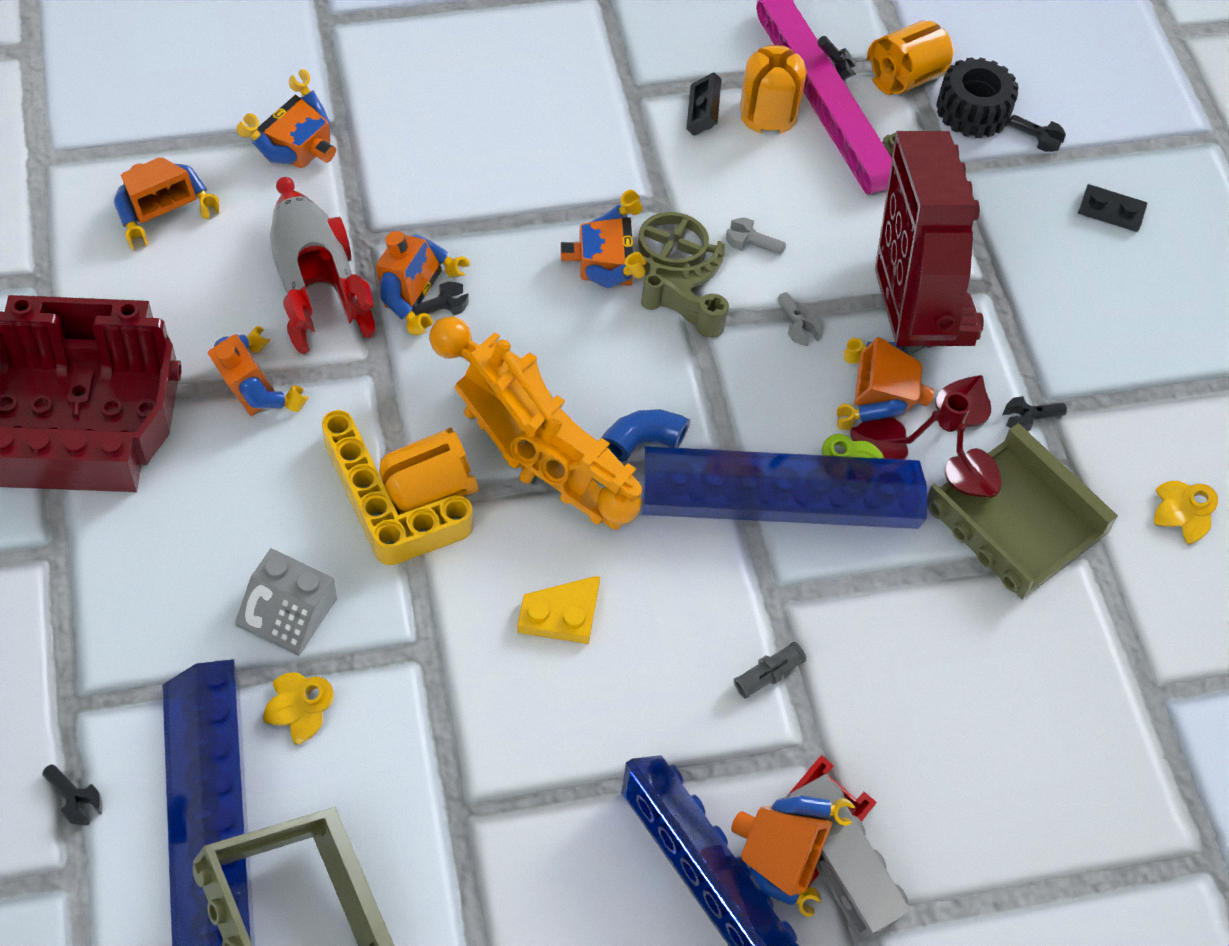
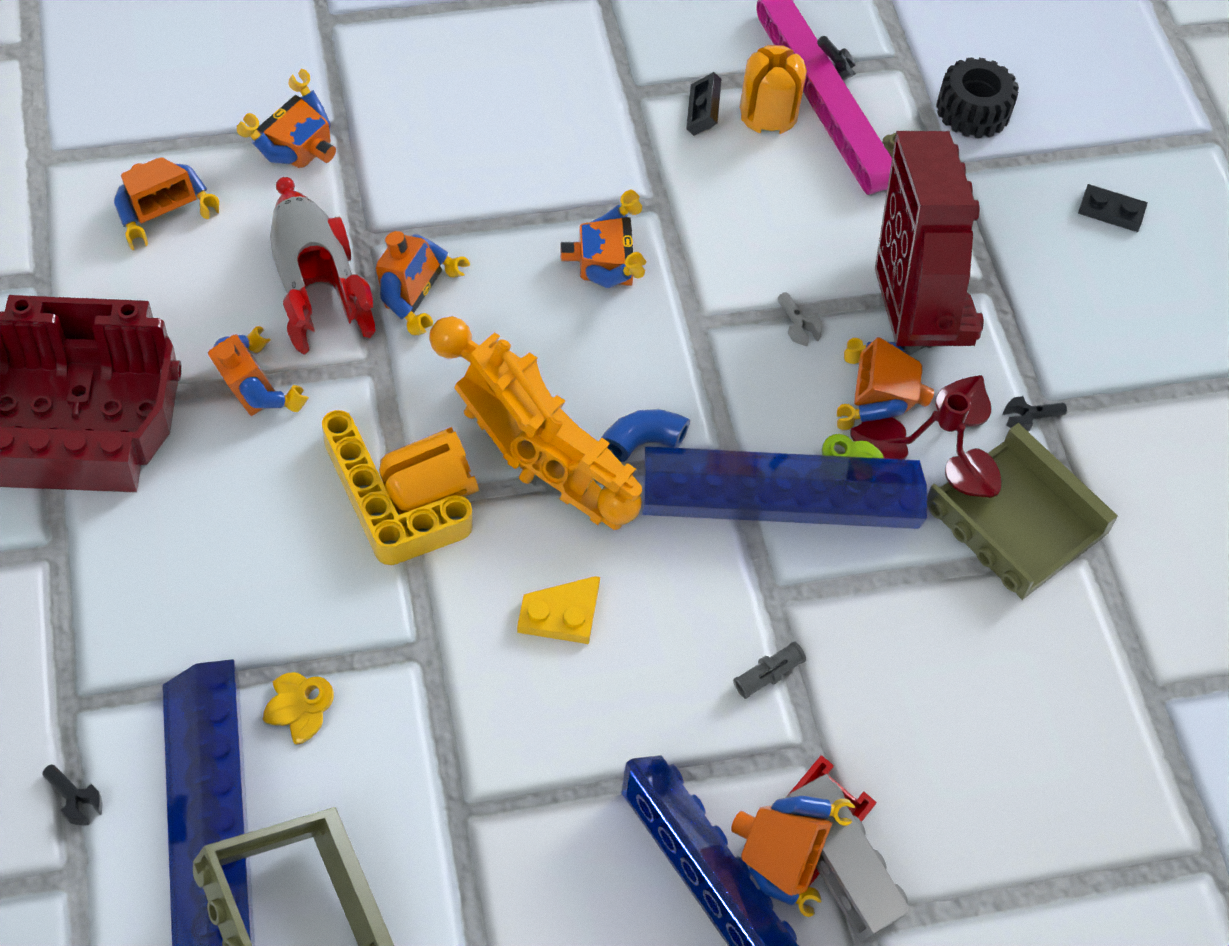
(286, 601): light grey slope -> none
(445, 300): black bar -> none
(671, 280): olive piece -> none
(750, 236): light grey bar -> none
(910, 57): light orange cylinder -> none
(1048, 136): black bar -> none
(1182, 510): yellow plate -> none

